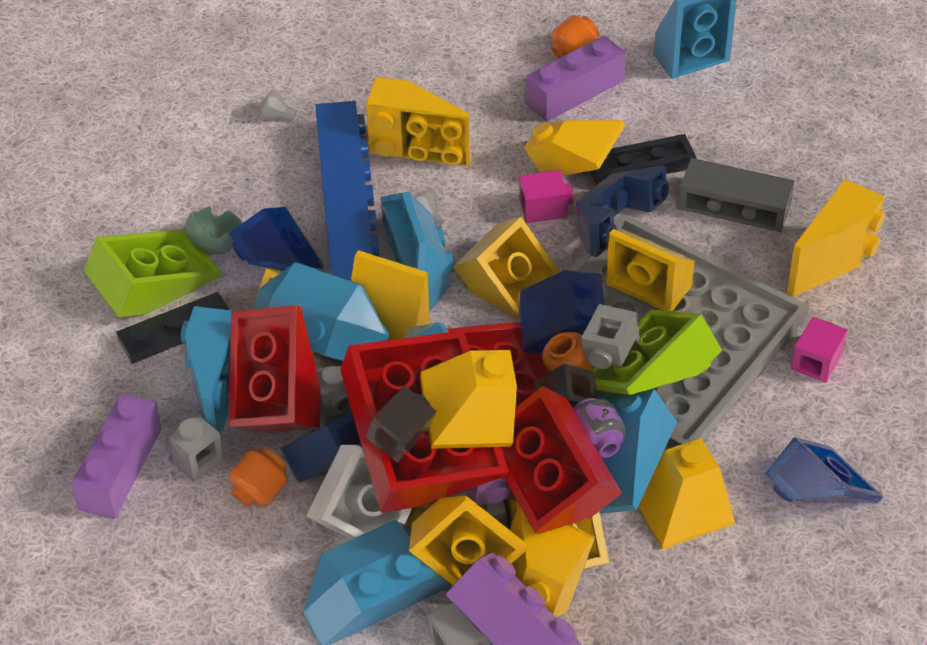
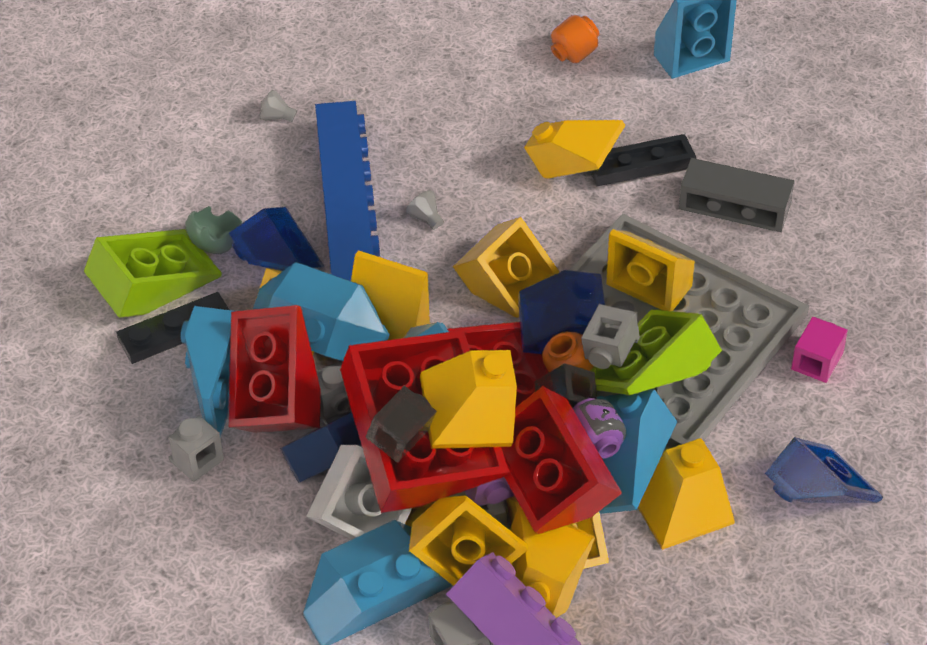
(117, 456): medium lavender brick -> none
(258, 477): orange head -> none
(416, 124): yellow slope -> none
(417, 241): dark azure wedge -> none
(544, 196): dark pink brick -> none
(575, 78): medium lavender brick -> none
(632, 189): dark blue slope -> none
(837, 237): yellow slope -> none

